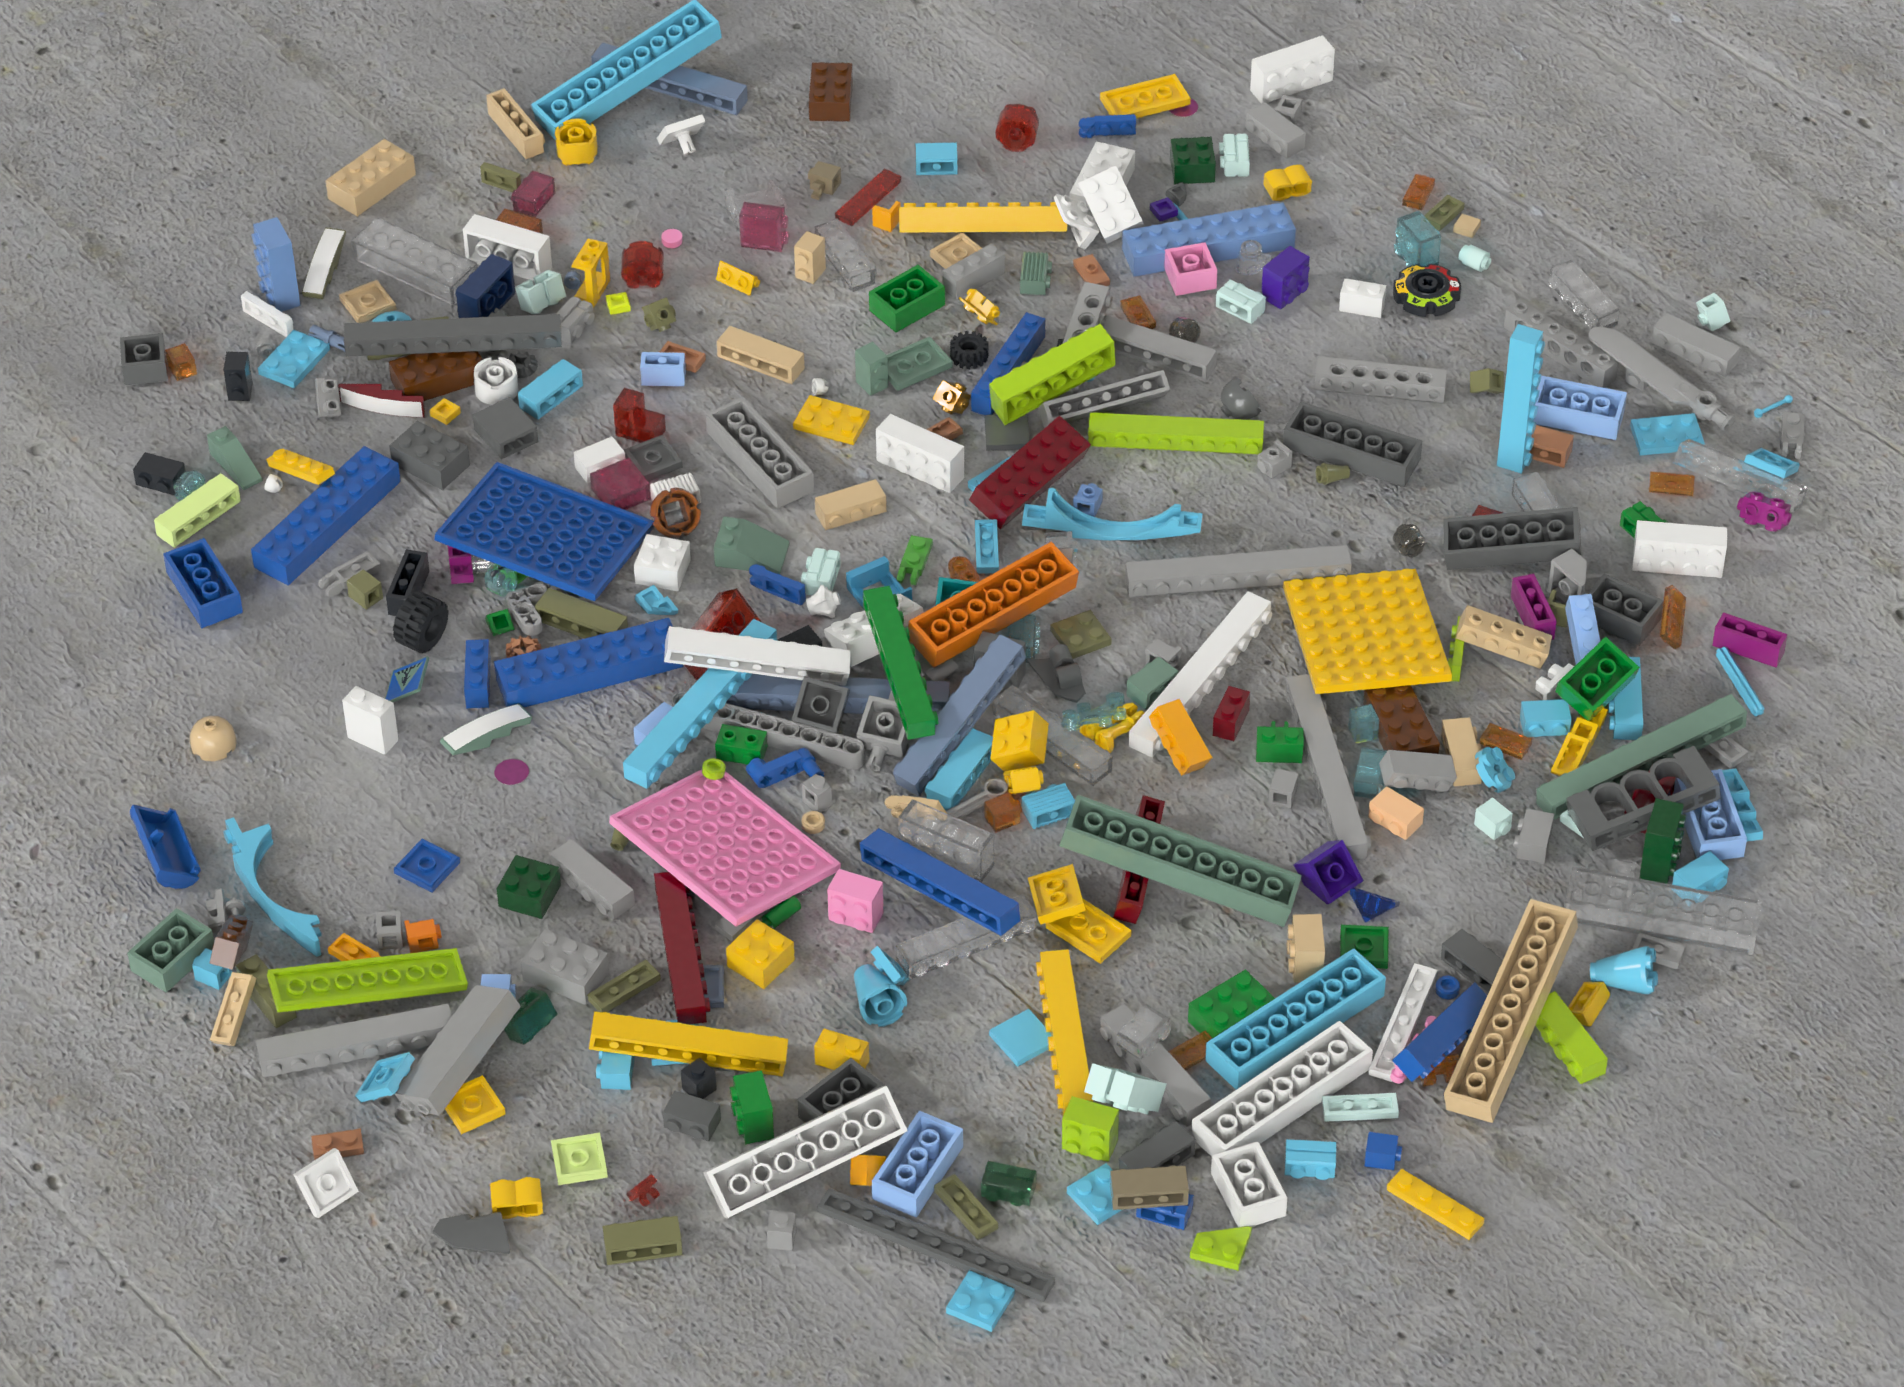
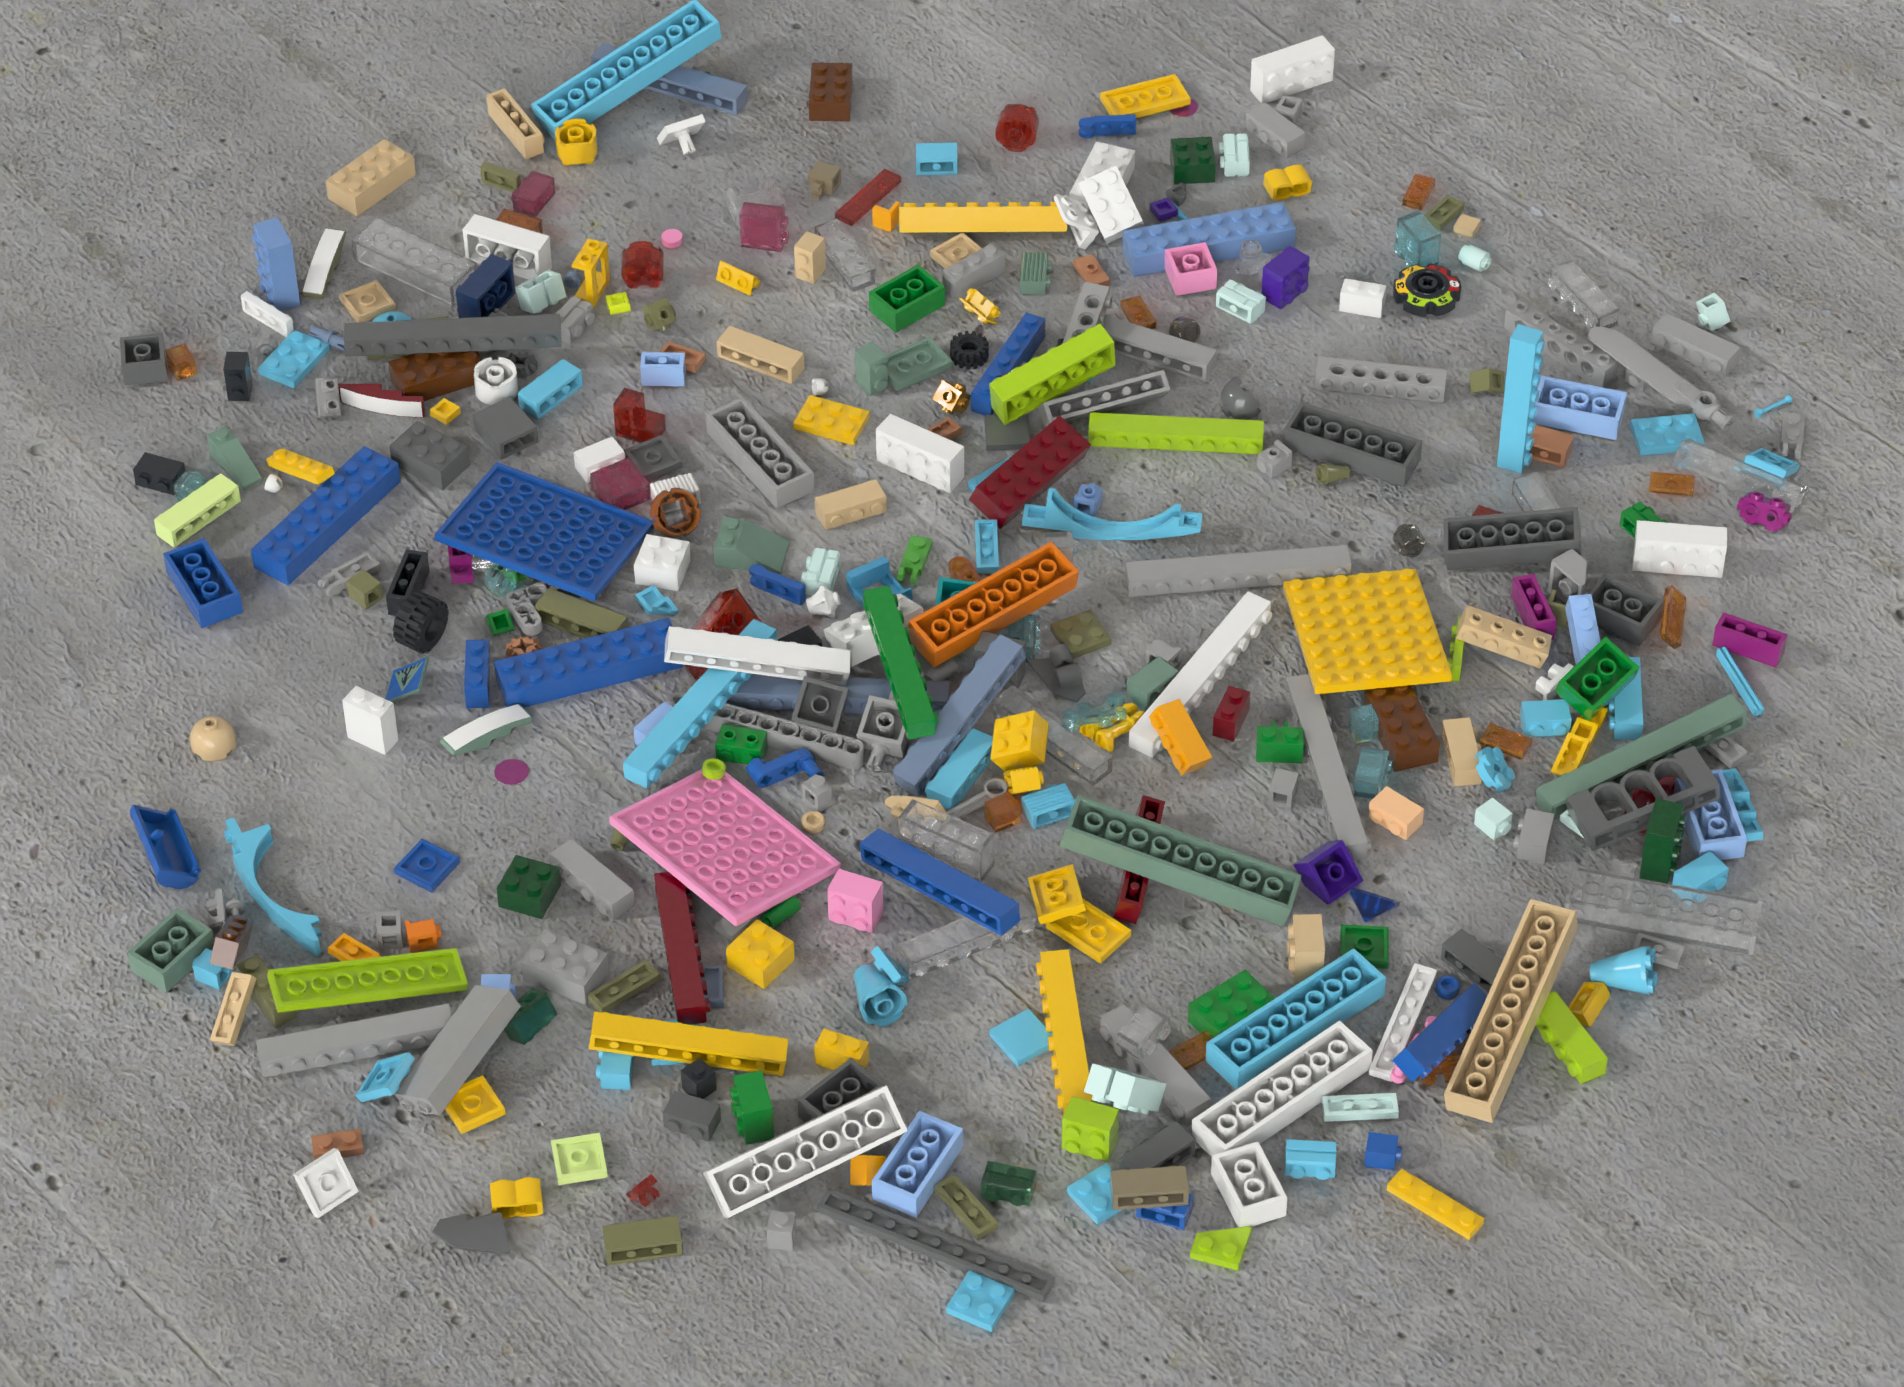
(1418, 770): light grey brick -> none

